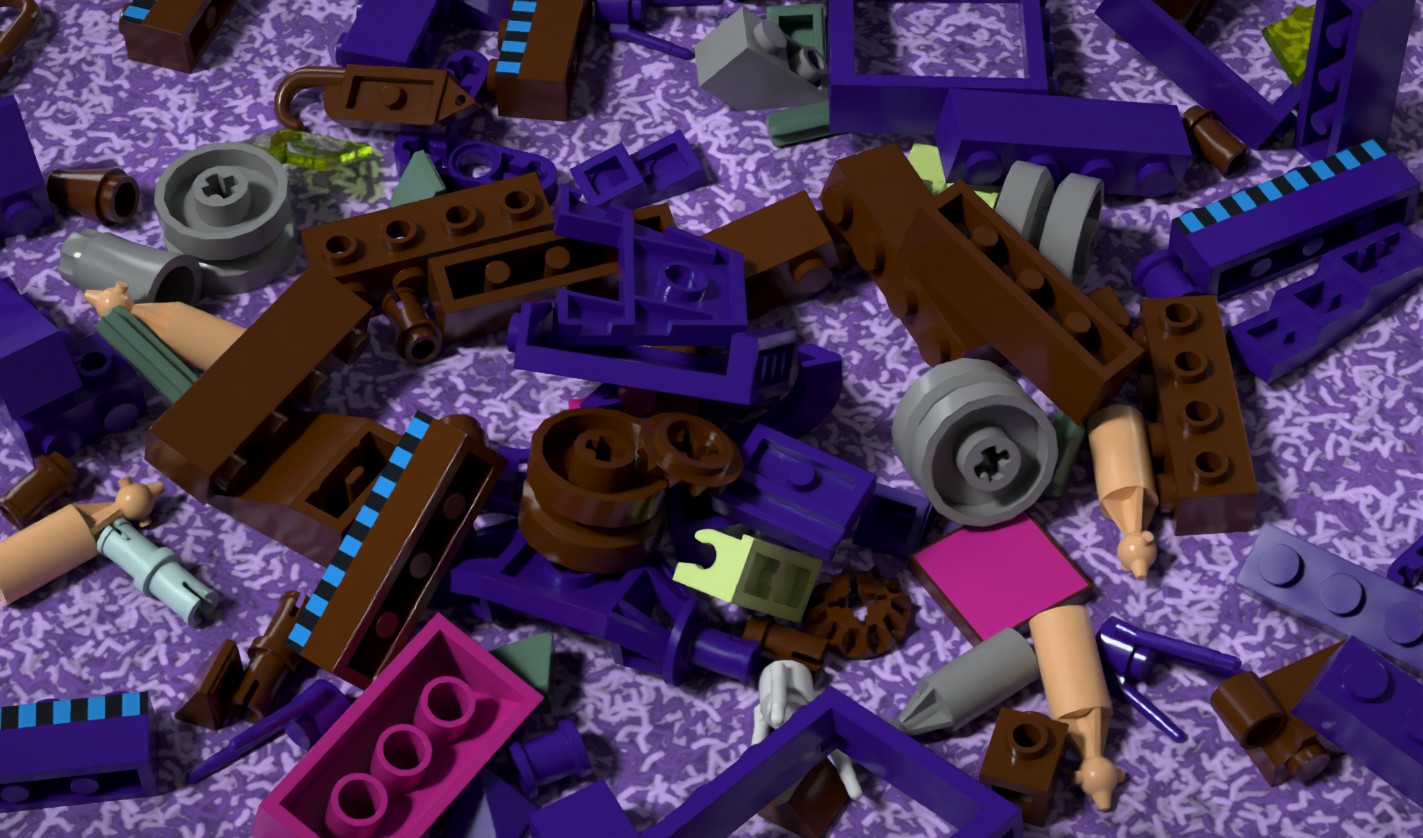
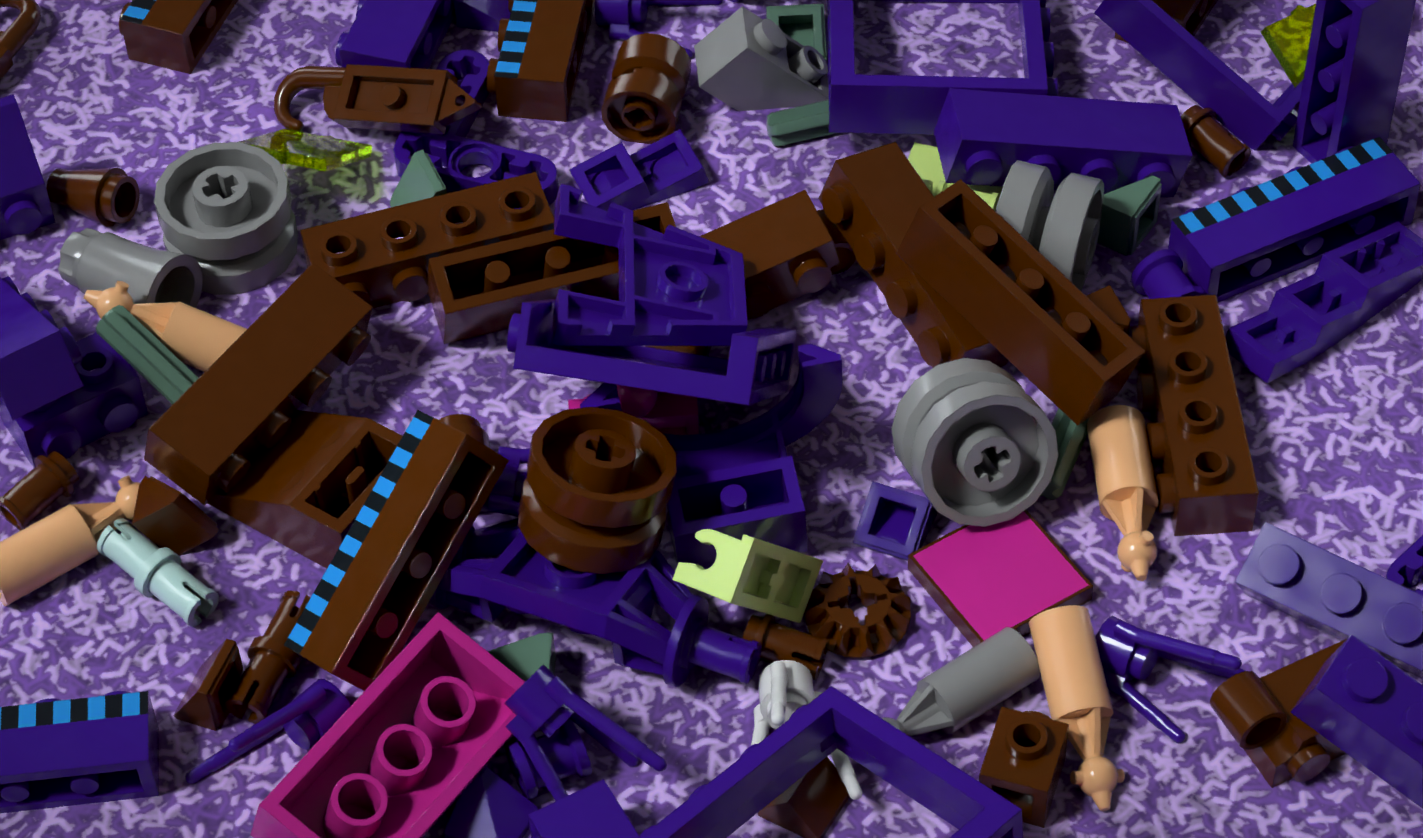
(170, 517): none -> reddish brown slope
(416, 335): reddish brown pin -> none
(546, 705): none -> dark purple plant
(646, 88): none -> reddish brown wheel
(708, 456): reddish brown gear -> none
(796, 493): dark purple plate -> none
(1129, 215): none -> sand green slope

